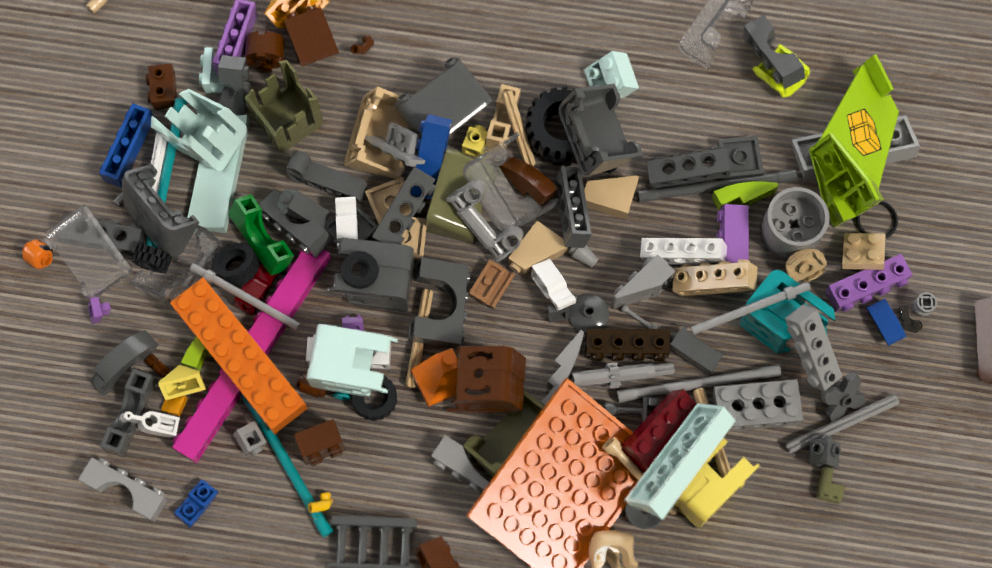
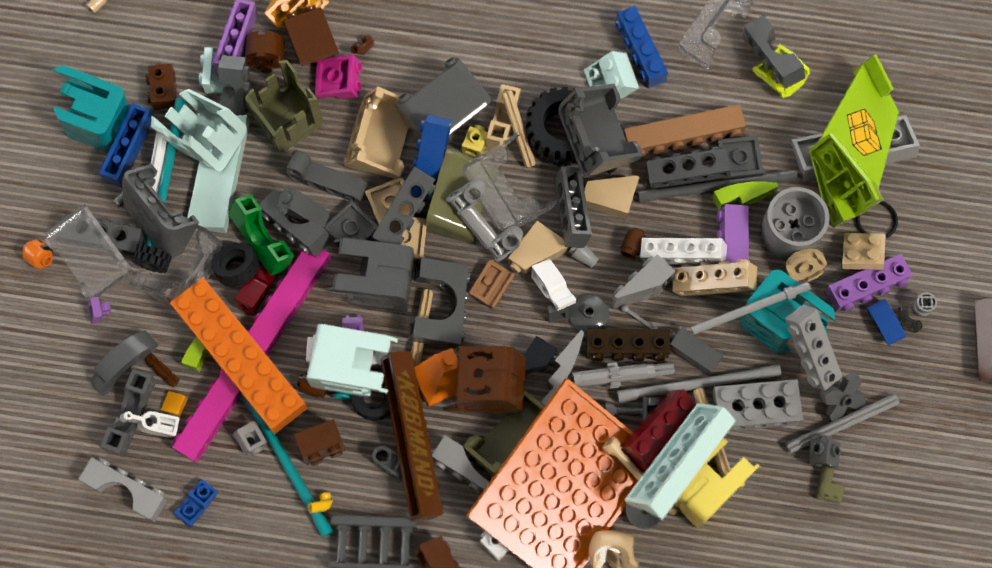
(100, 105): none -> teal piece
(181, 382): light yellow slope -> none
(211, 277): light grey bar -> none
(338, 77): none -> dark pink plate
(346, 218): white piece -> none
(359, 257): black tyre -> none
(391, 464): none -> dark grey piece
(399, 143): light grey bracket -> none
(411, 436): none -> reddish brown brick
(495, 548): none -> white brick
(529, 180): reddish brown slope -> none
(539, 356): none -> black slope
(632, 243): none -> reddish brown brick
(641, 47): none -> blue brick
(688, 130): none -> medium nougat brick

